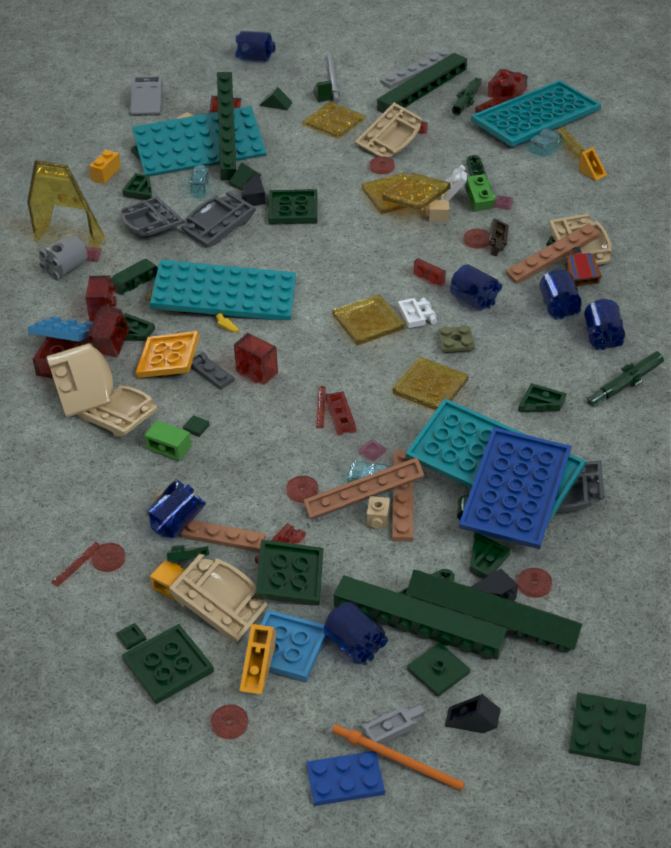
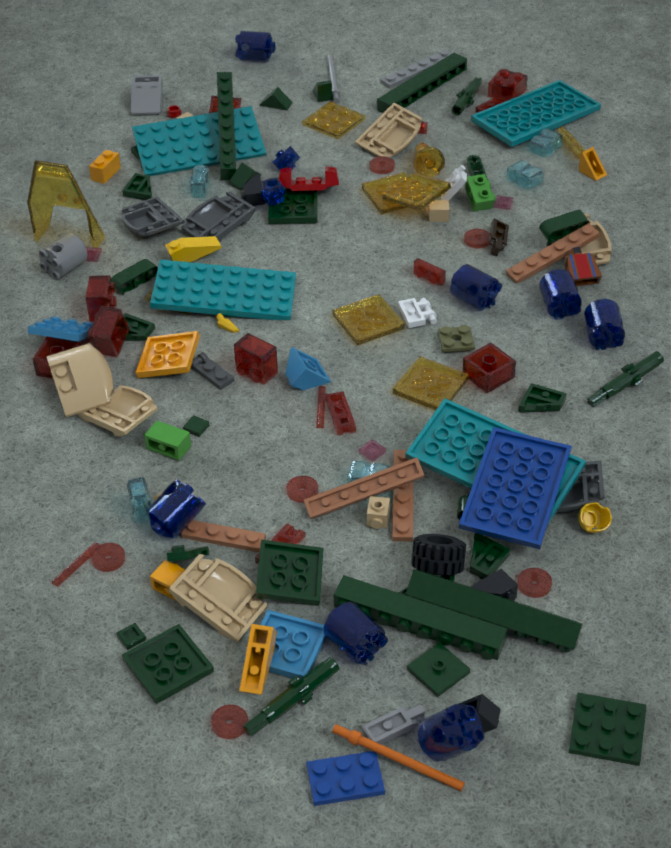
(139, 499): none -> clear light blue brick
(174, 111): none -> red plate
(192, 248): none -> yellow slope
(272, 191): none -> clear blue brick
(286, 158): none -> clear blue brick
(298, 690): none -> dark green piece
(305, 371): none -> dark azure slope
(315, 183): none -> red plate
(428, 160): none -> clear yellow cone
(438, 554): none -> black tyre
(450, 732): none -> clear blue cylinder
(489, 367): none -> clear red brick
(525, 174): none -> clear light blue brick
(563, 225): none -> dark green beam
(594, 515): none -> yellow hair

